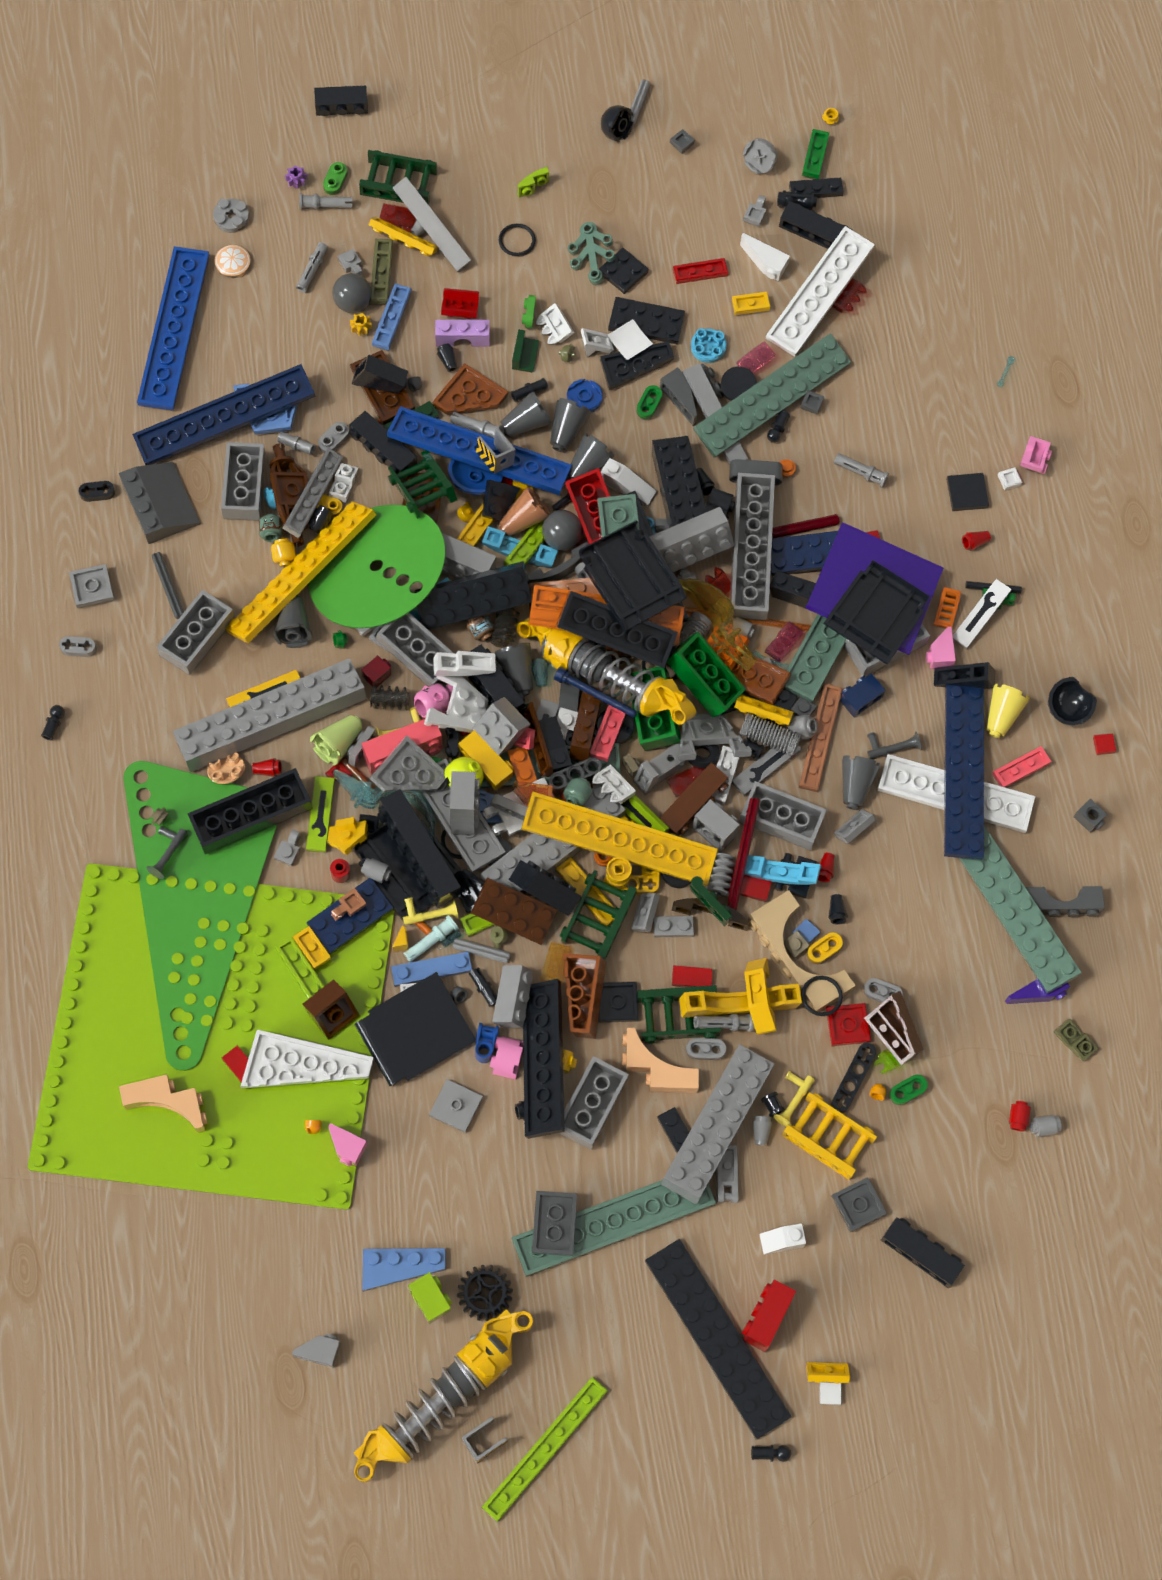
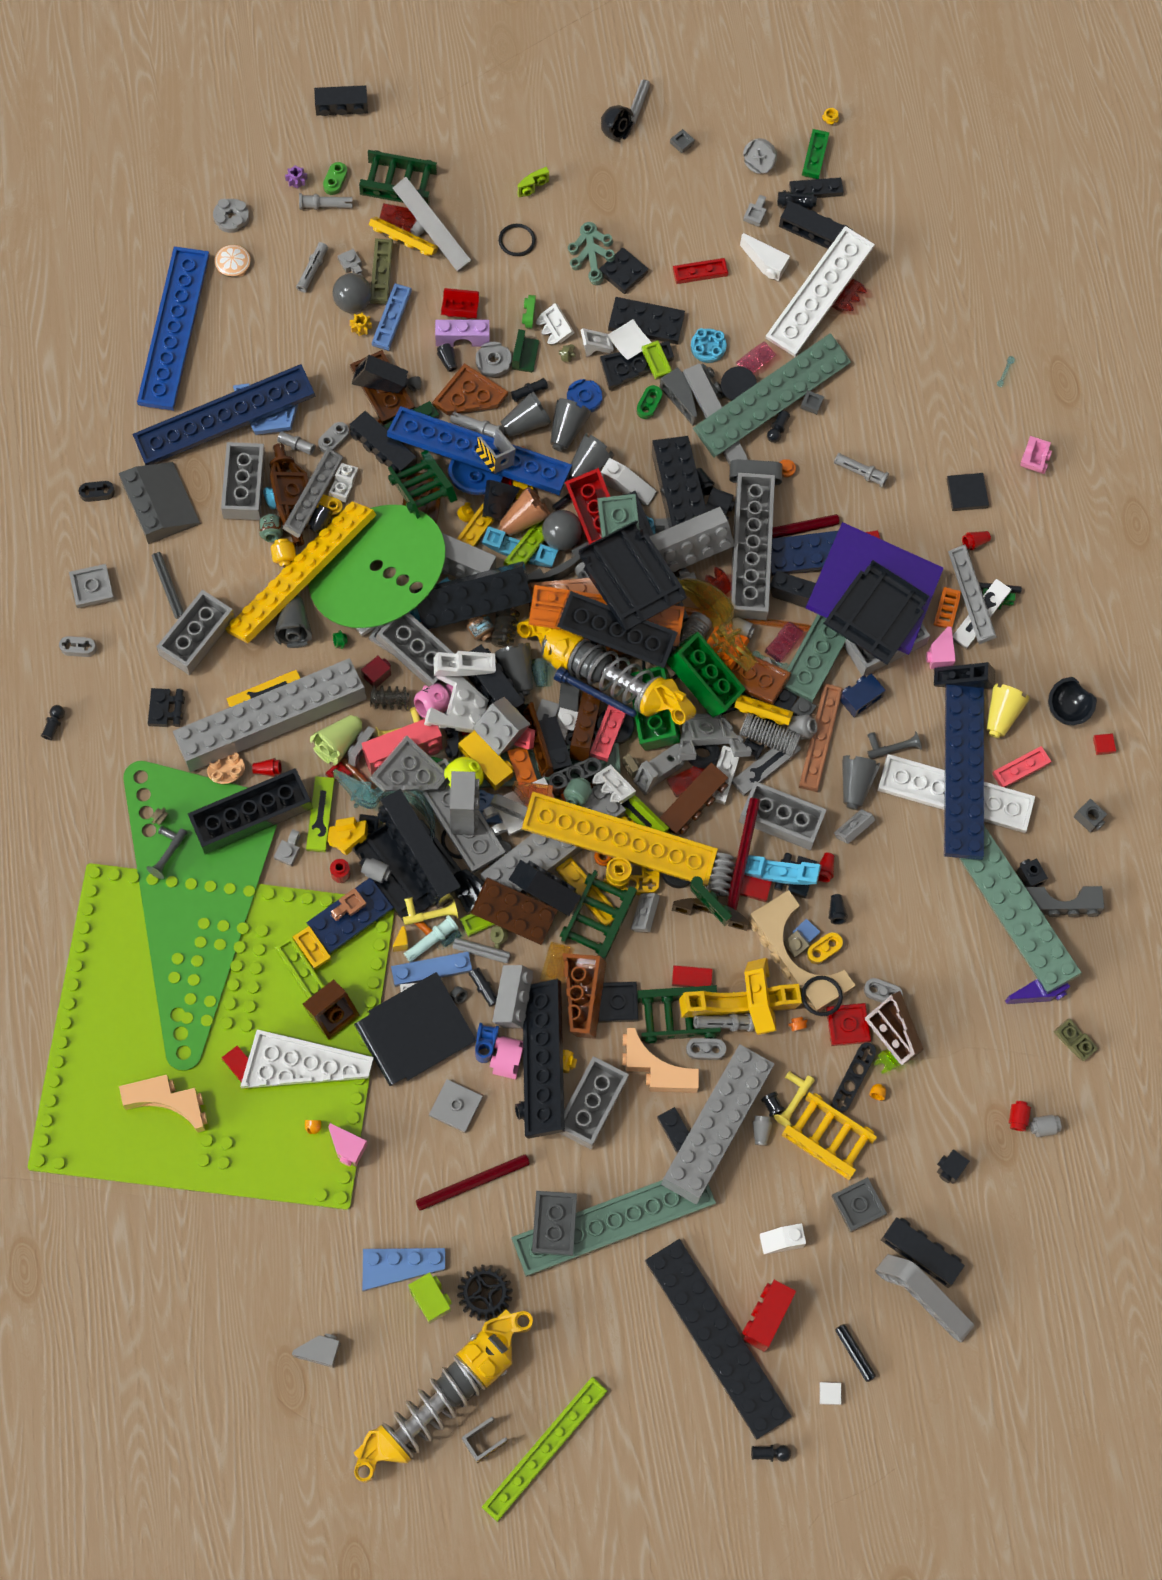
(160, 704): none -> black plate
(472, 1182): none -> dark red axle
(497, 368): none -> light grey plate
(656, 359): none -> lime tile
(673, 926): light grey plate -> none
(716, 825): light grey brick -> none
(728, 1176): light grey plate -> none
(750, 303): yellow plate -> none
(798, 1023): none -> orange plate
(827, 1372): yellow plate -> none
(855, 1353): none -> black axle
(907, 1089): green plate -> none
(926, 1292): none -> light grey beam
(952, 1166): none -> black brick
(972, 594): none -> light grey tile
(1009, 478): white tile -> none
(1031, 873): none -> black brick

